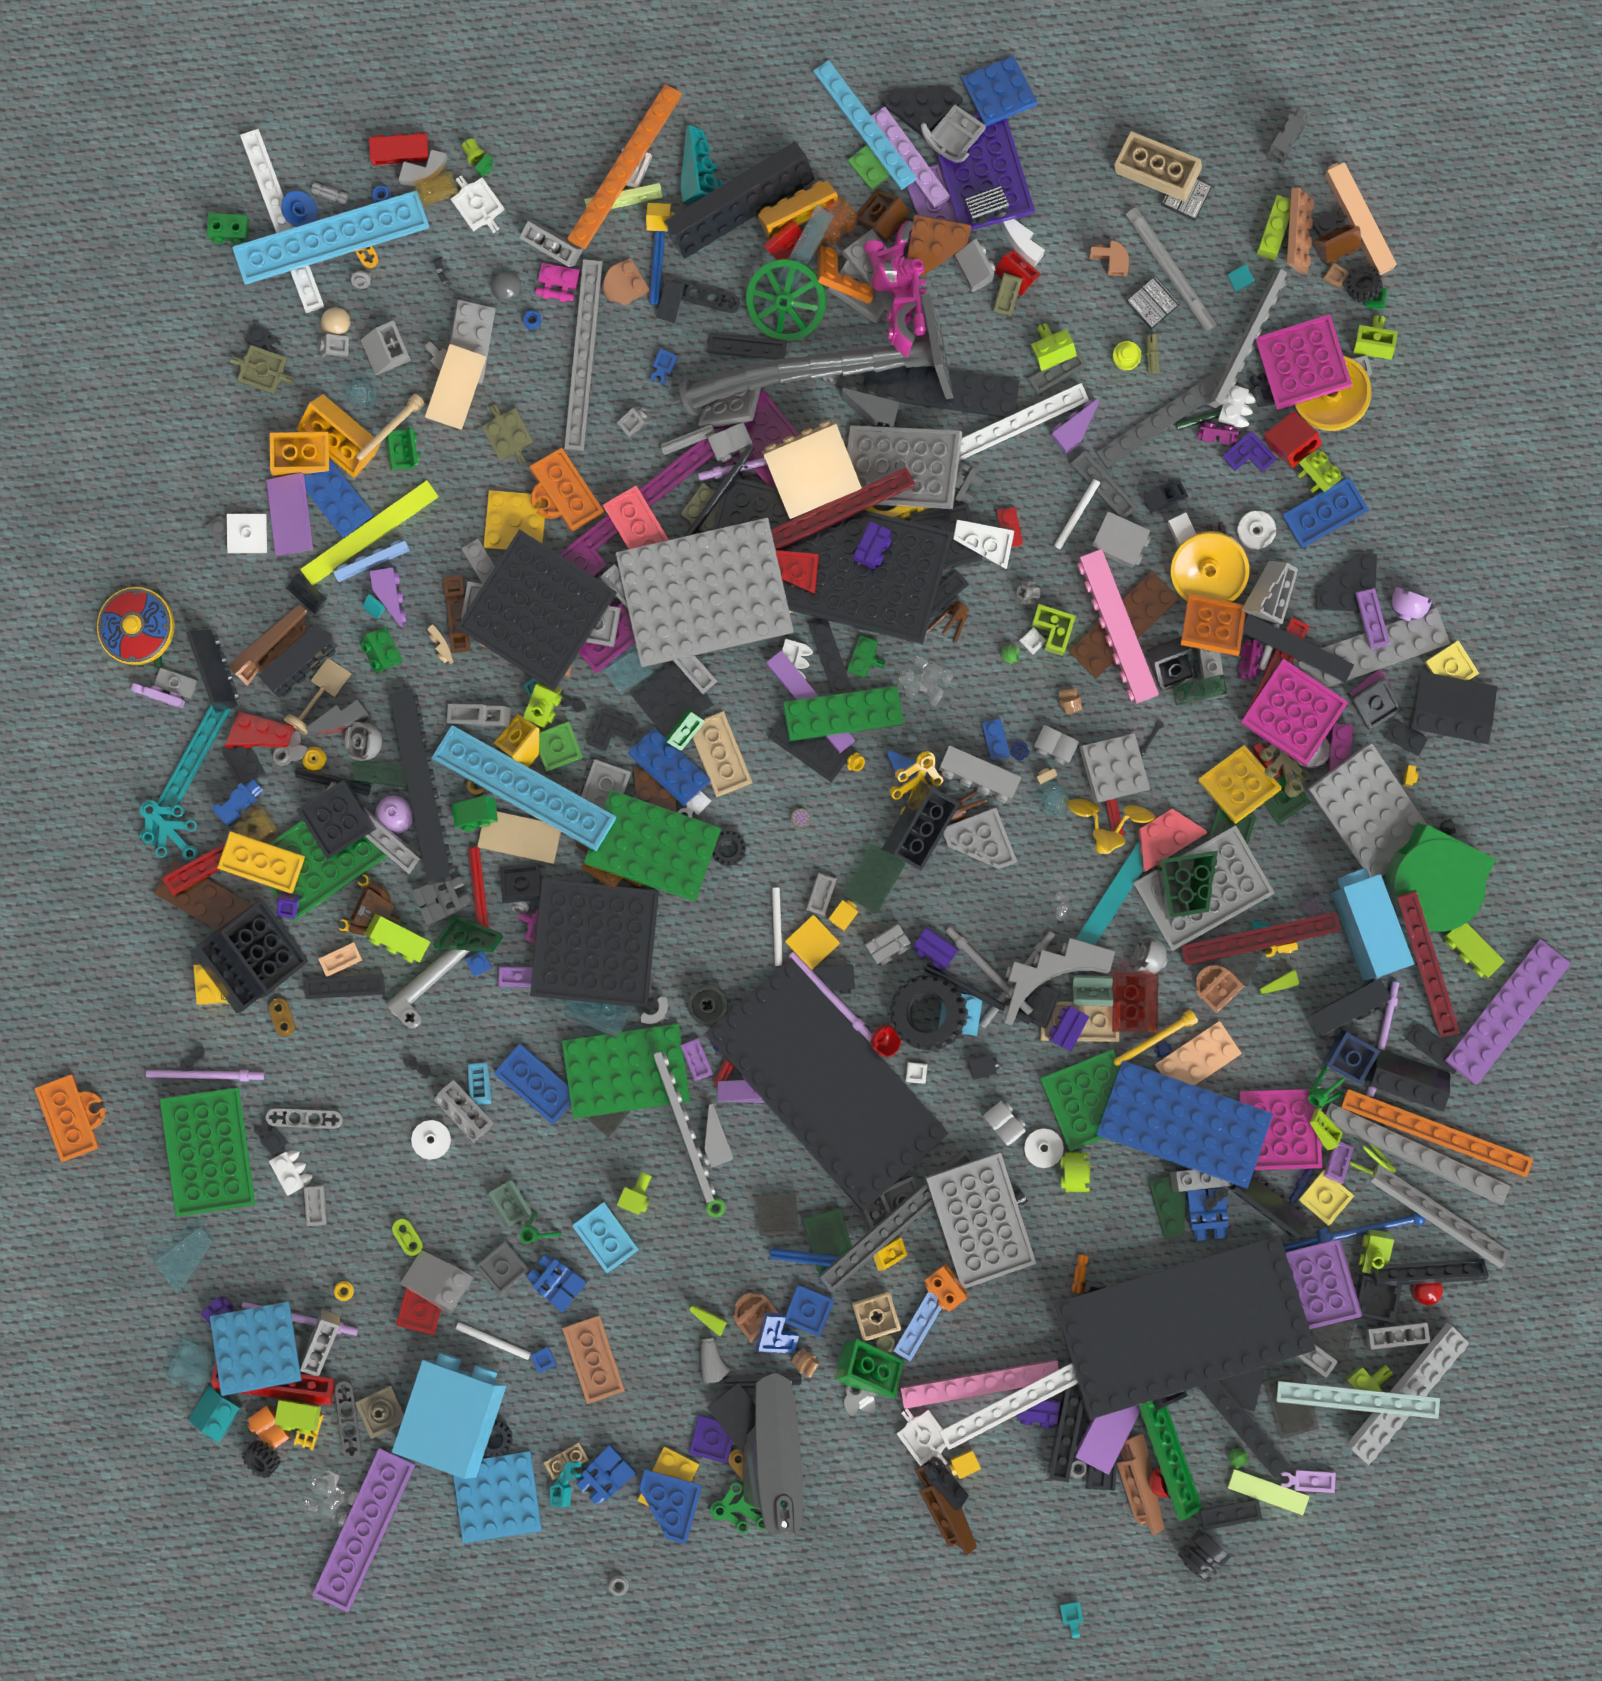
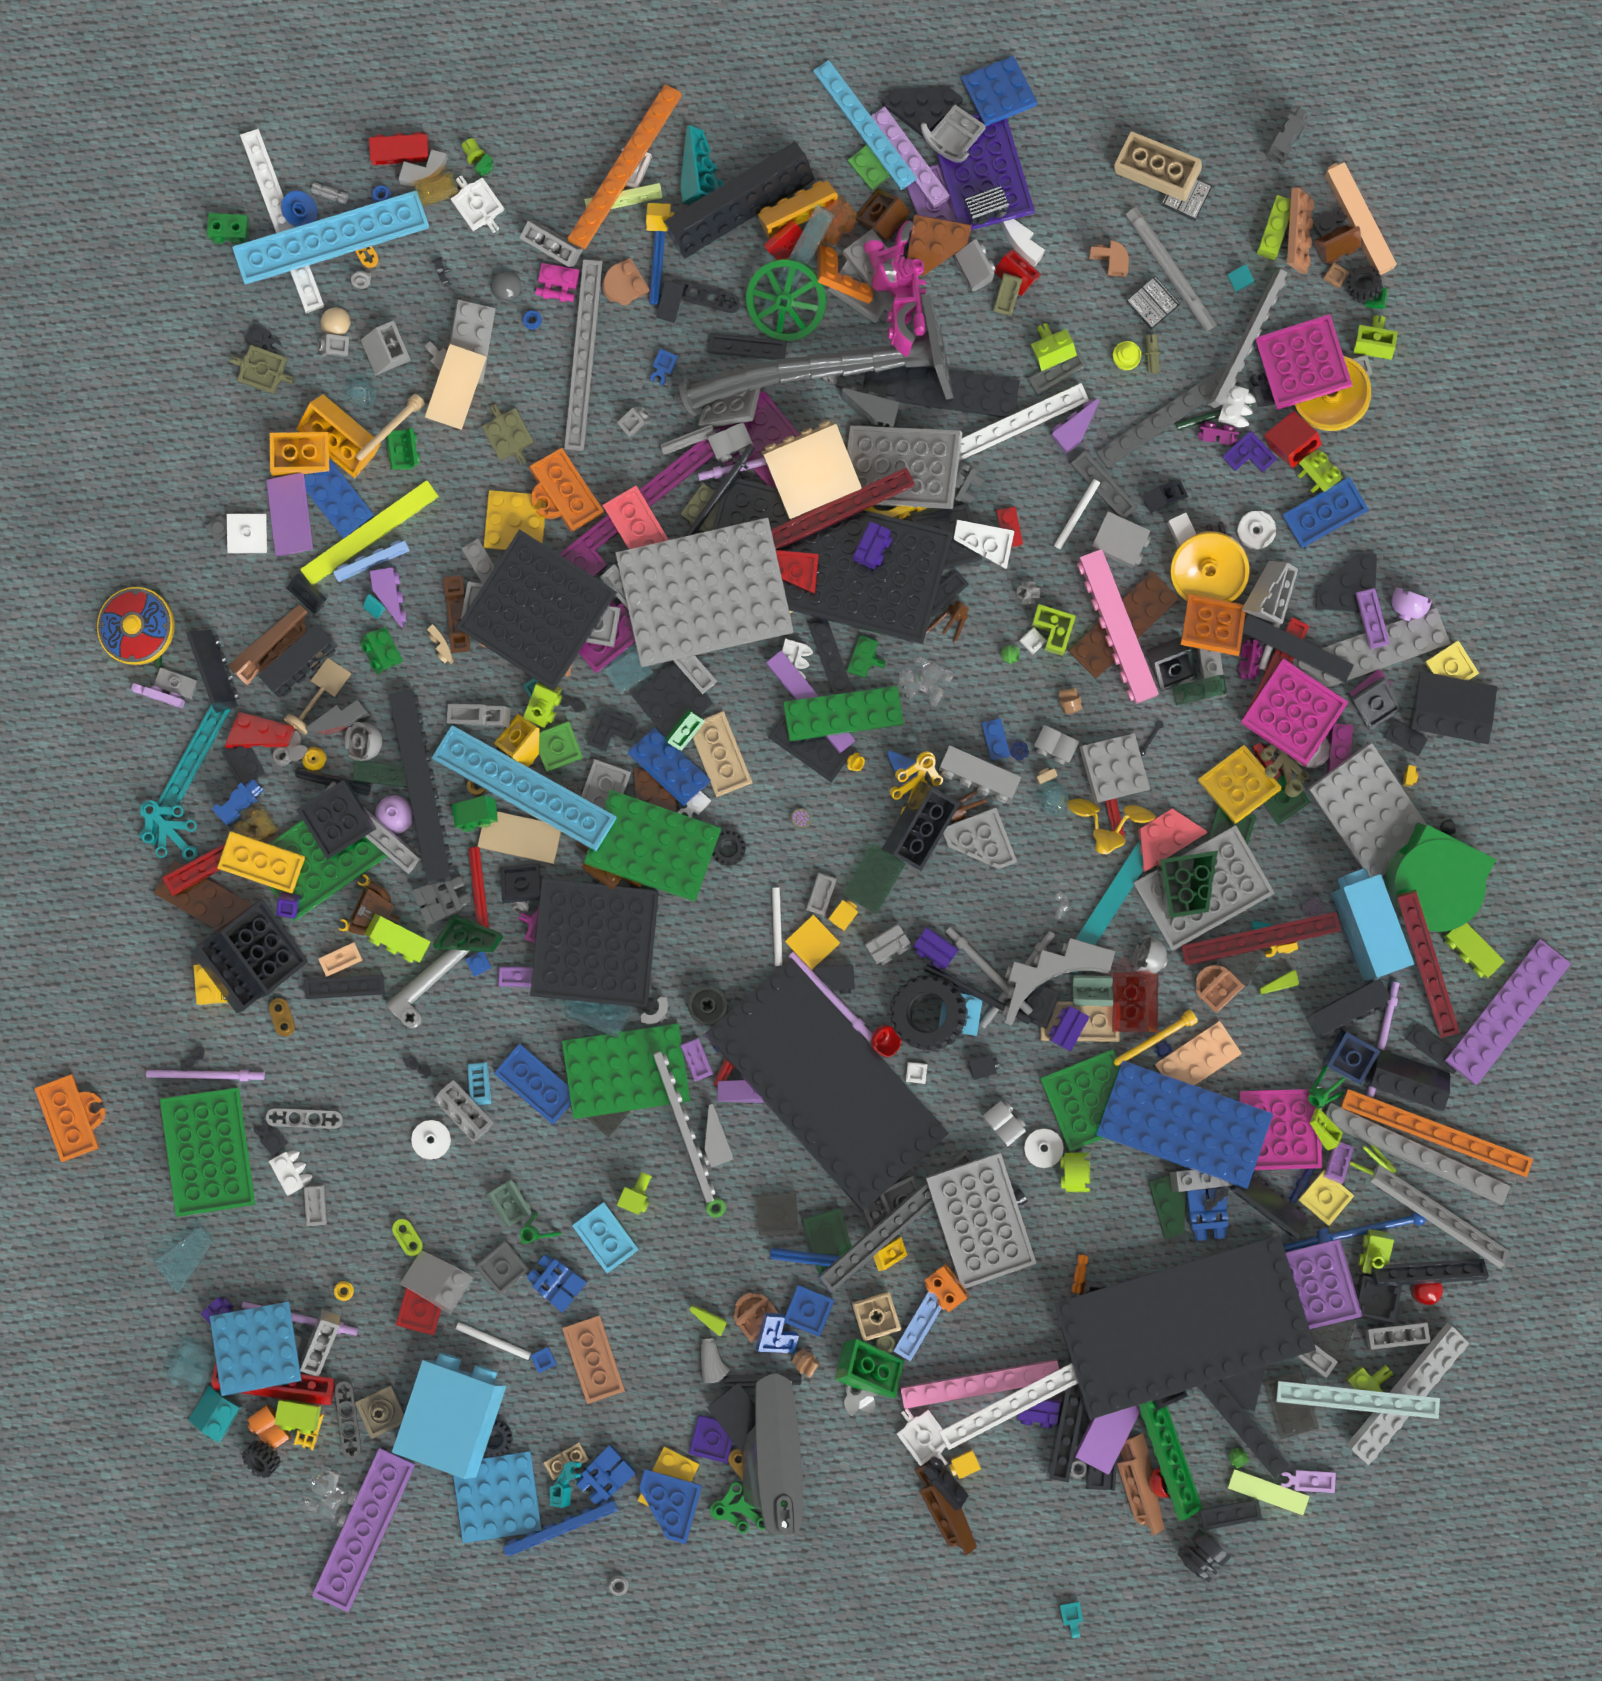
(552, 1530): none -> blue plate

